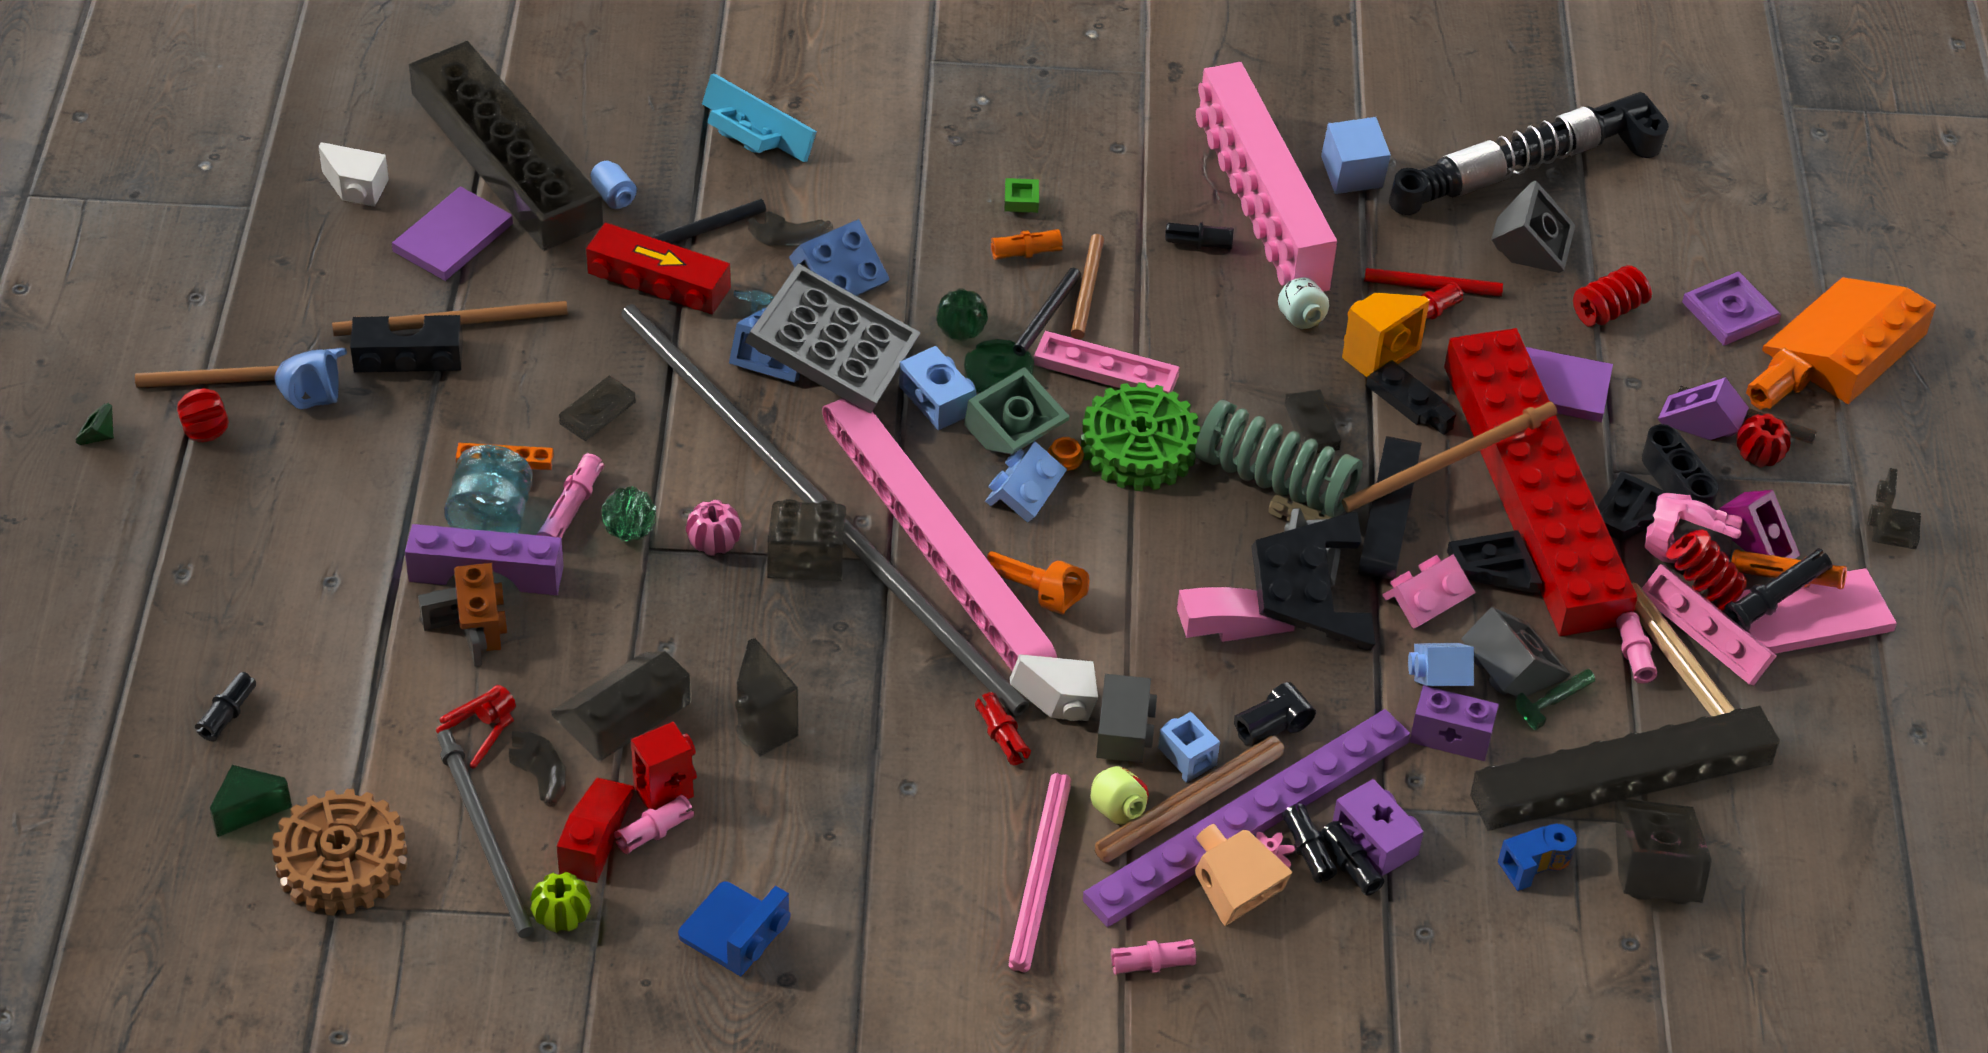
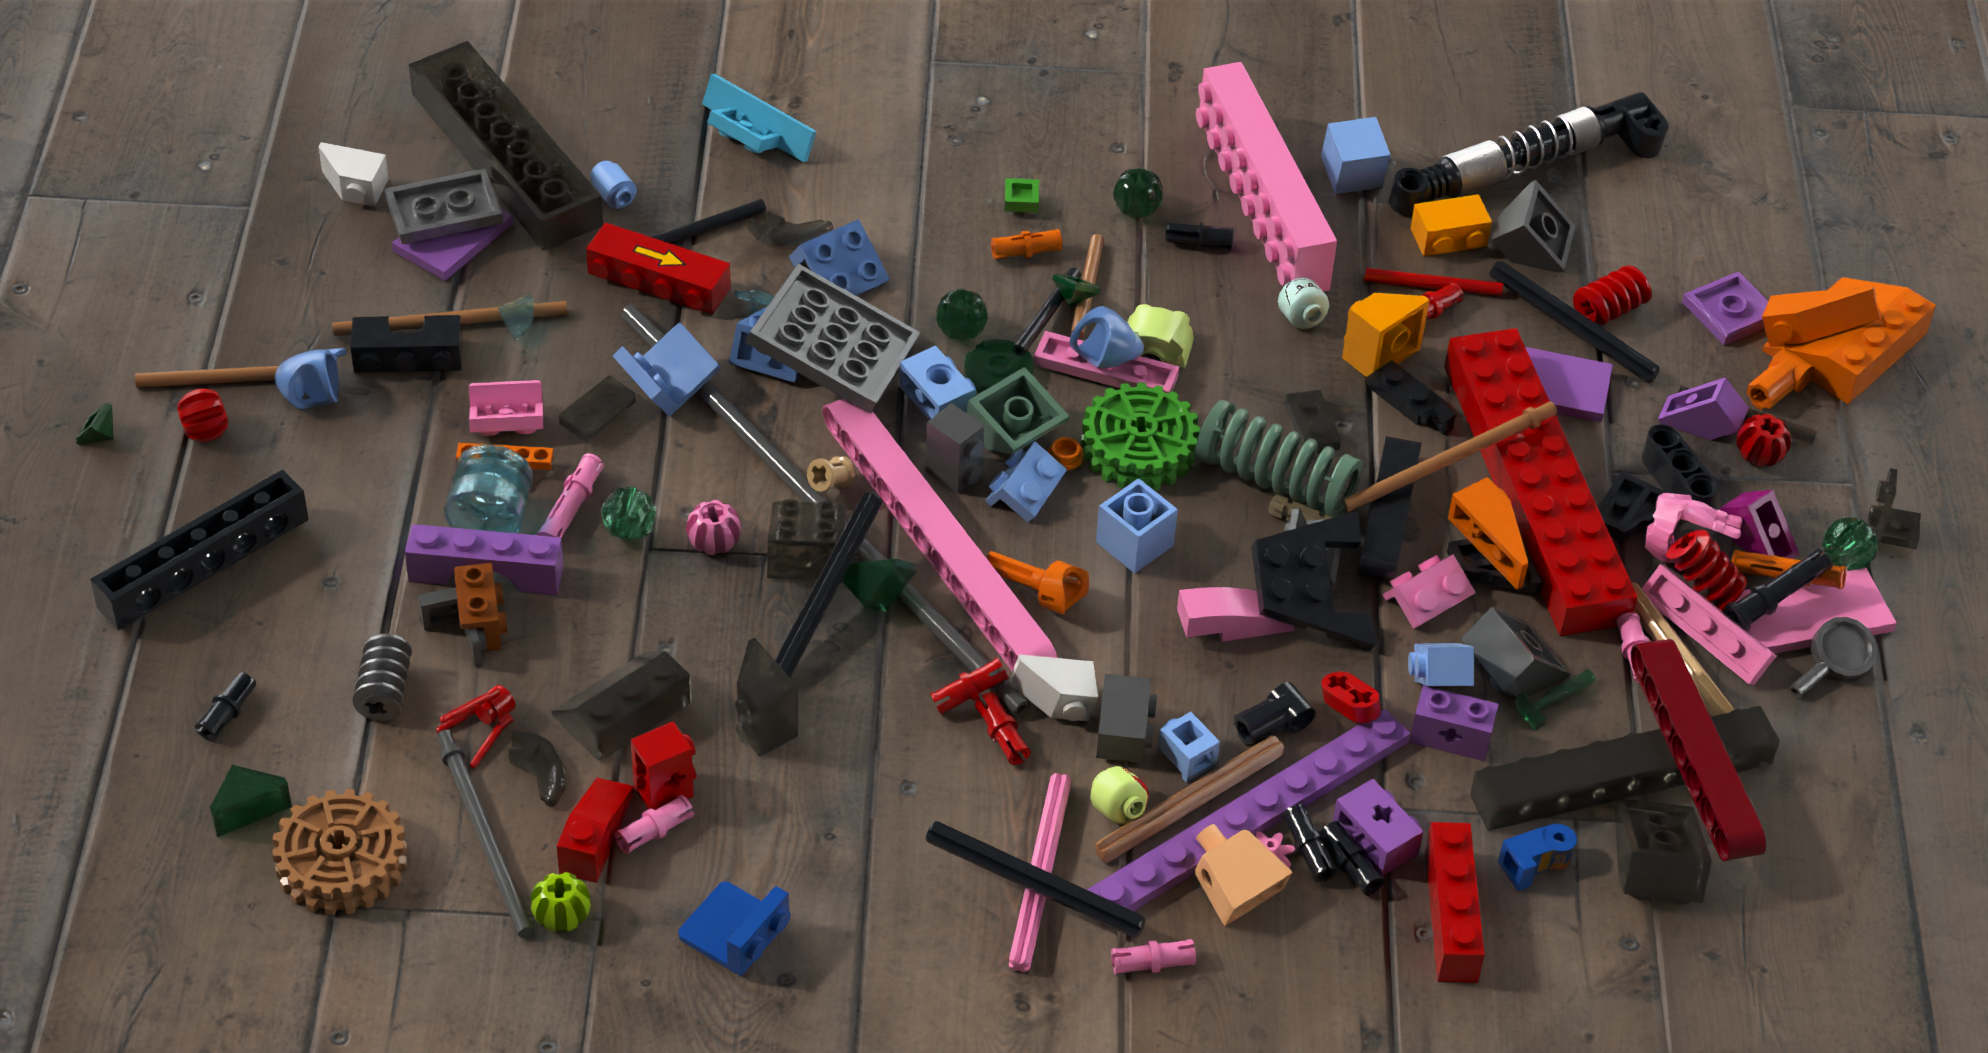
(199, 549): none -> black brick
(382, 677): none -> flat silver piece
(443, 206): none -> flat silver plate
(506, 407): none -> bright pink bracket
(518, 316): none -> clear light blue tile
(670, 369): none -> medium blue bracket
(828, 582): none -> black axle
(836, 473): none -> tan bush
(879, 581): none -> clear green slope
(954, 448): none -> dark grey brick
(969, 686): none -> red pin
(1036, 879): none -> black axle
(1075, 288): none -> dark green slope
(1110, 341): none -> medium blue piece
(1136, 525): none -> light blue head
(1138, 192): none -> clear green piece
(1163, 333): none -> yellowish green cylinder
(1351, 697): none -> red beam
(1451, 225): none -> light orange brick
(1454, 902): none -> red brick
(1489, 523): none -> orange slope
(1574, 321): none -> black axle
(1698, 750): none -> dark red beam
(1816, 314): none -> orange slope
(1841, 650): none -> flat silver piece
(1850, 543): none -> clear green piece

